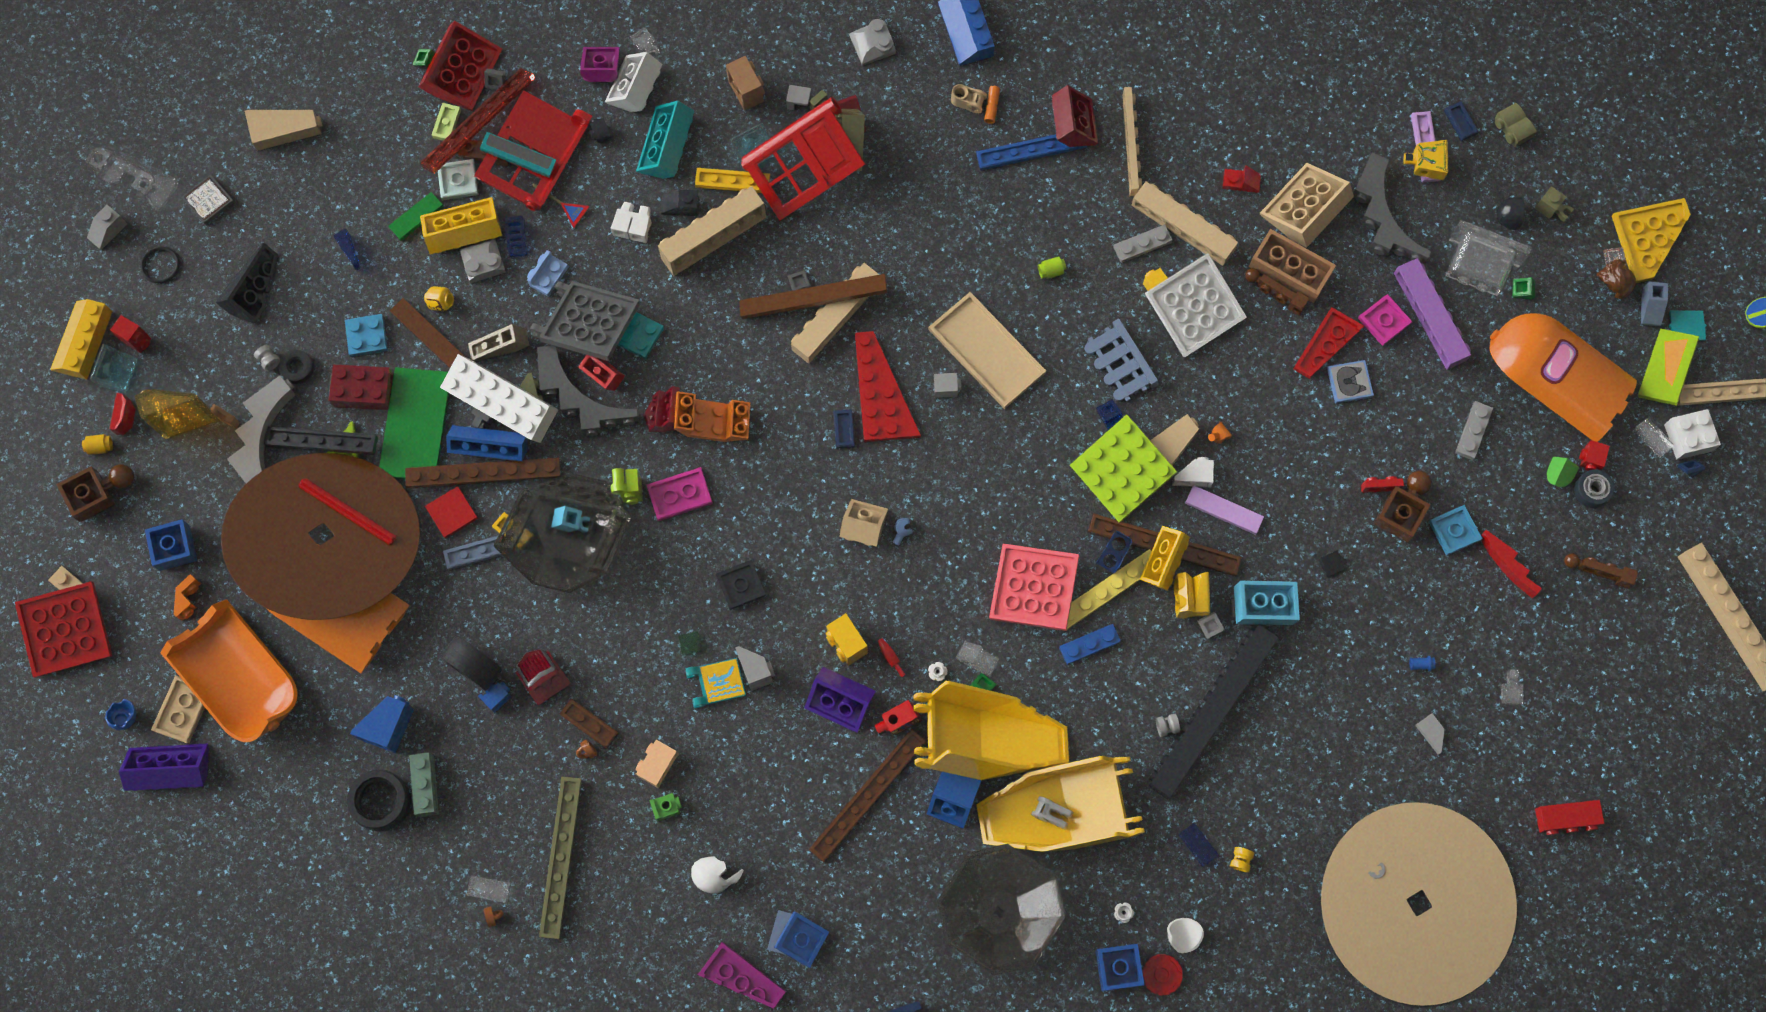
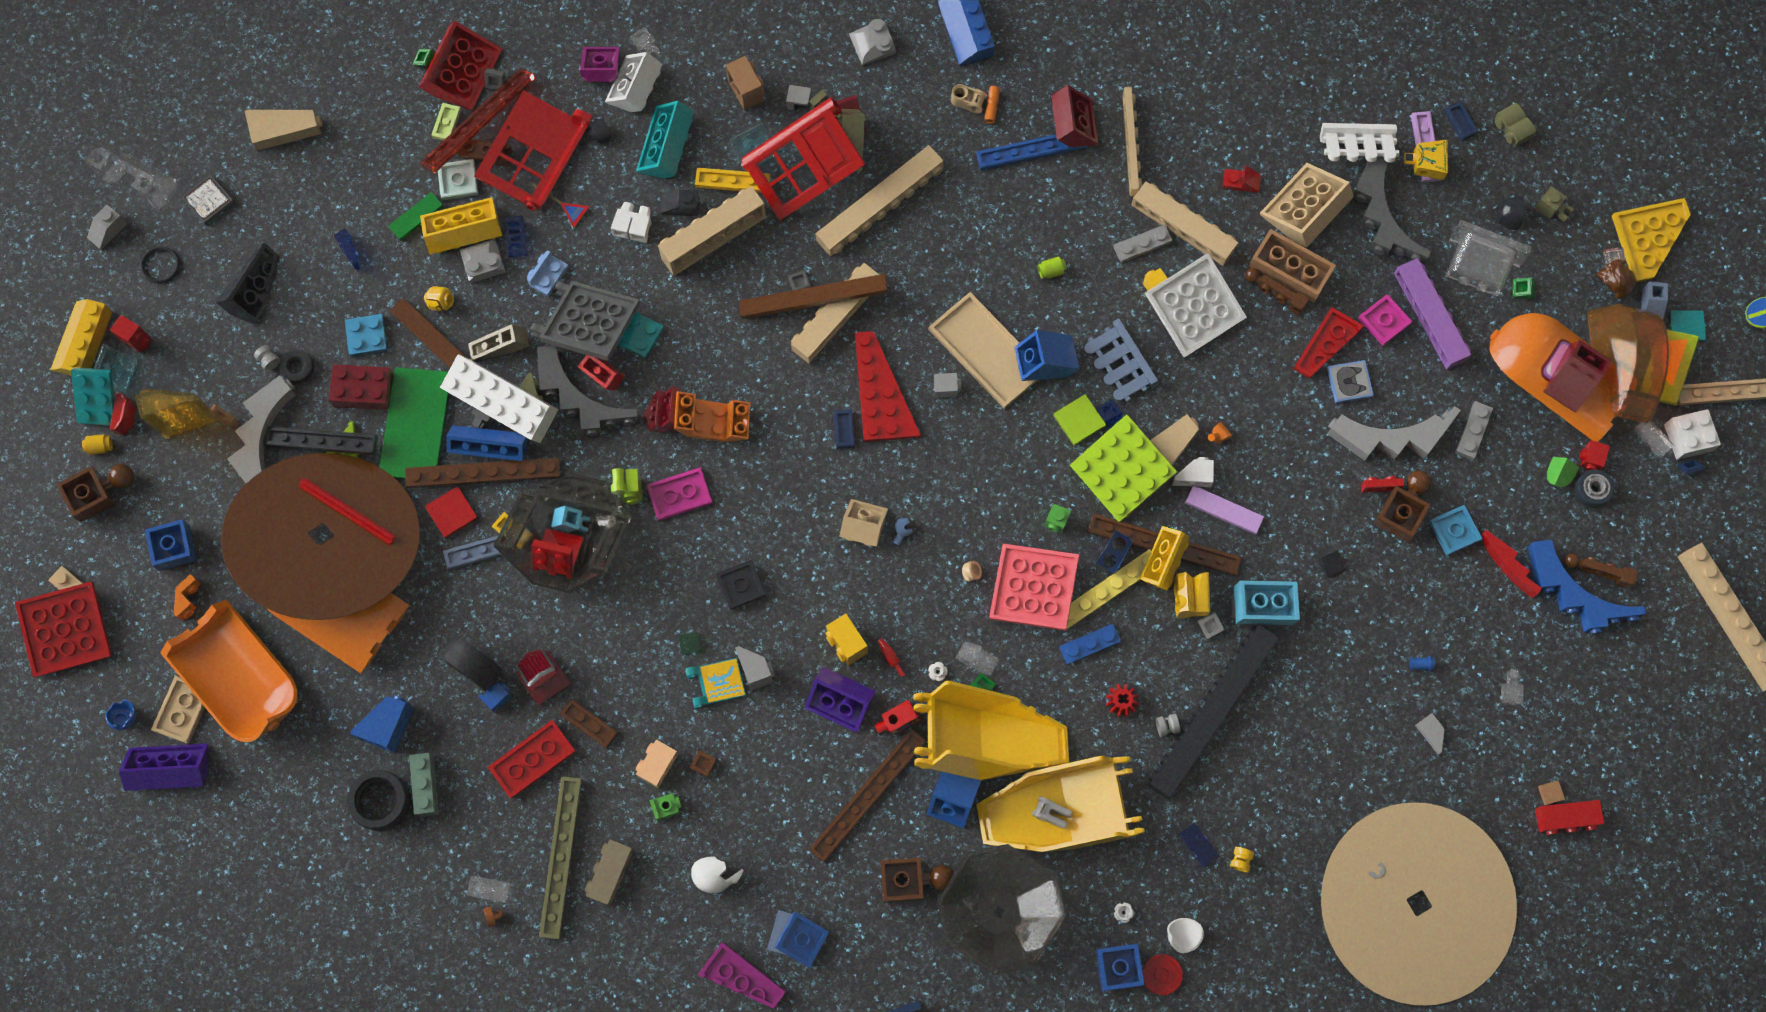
(93, 395): none -> teal plate
(518, 154): tile -> none
(531, 759): none -> red plate
(556, 552): none -> red bracket
(589, 750): dark orange tile -> none
(608, 872): none -> dark tan brick
(703, 763): none -> reddish brown plate
(879, 201): none -> tan brick
(911, 870): none -> reddish brown brick
(971, 571): none -> tan tile
(1046, 356): none -> blue slope
(1057, 518): none -> bright green brick
(1079, 420): none -> lime tile
(1130, 700): none -> red gear
(1355, 134): none -> white fence
(1418, 438): none -> light grey arch
(1551, 792): none -> medium nougat tile
(1571, 597): none -> blue arch
(1577, 375): none -> dark red slope
(1639, 356): none -> clear orange windscreen

